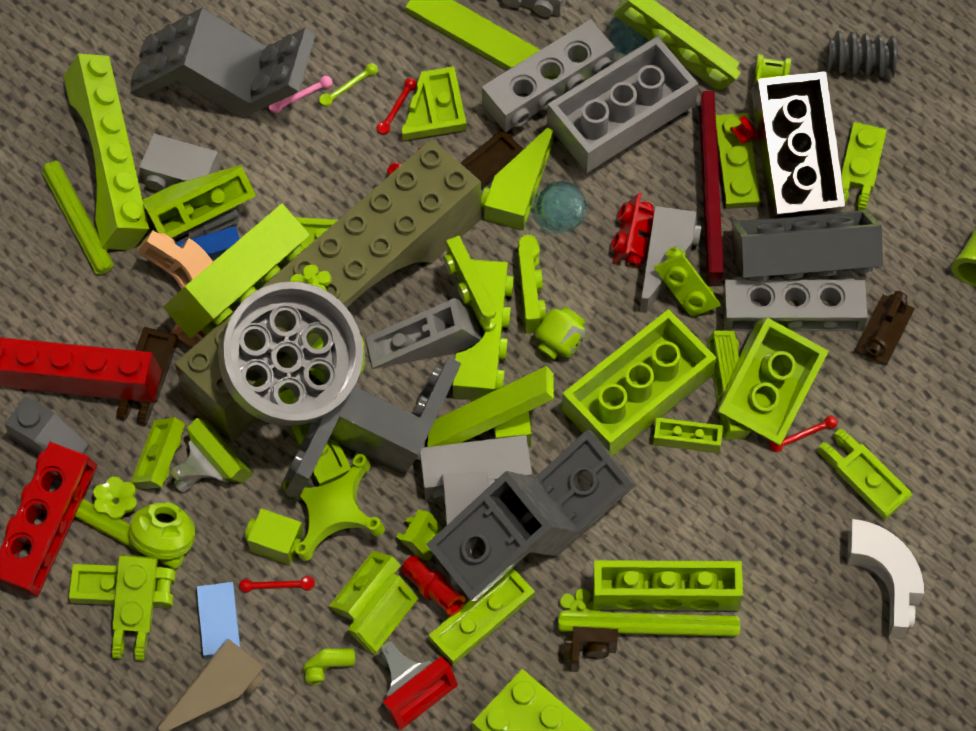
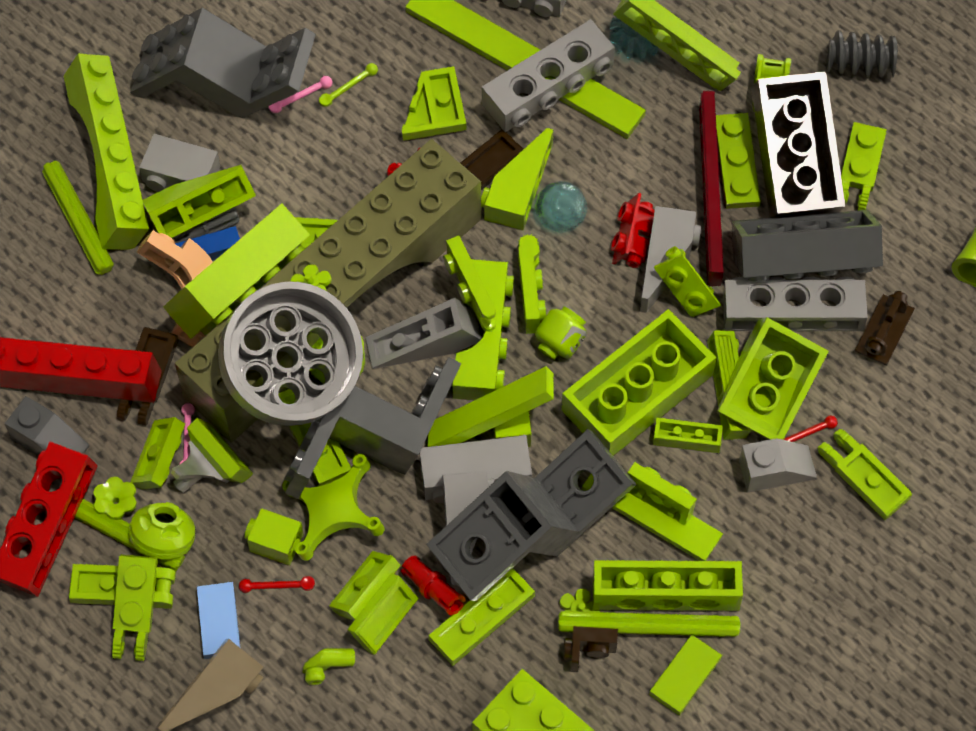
(187, 410): none -> bright pink hinge
(384, 127): red hinge -> none
(414, 684): red piece -> none
(421, 530): lime tile -> none
(622, 104): light grey brick -> none
(665, 512): none -> lime bracket
(685, 675): none -> lime tile
(745, 131): red hand -> none
(775, 464): none -> light grey slope
(895, 564): white arch -> none

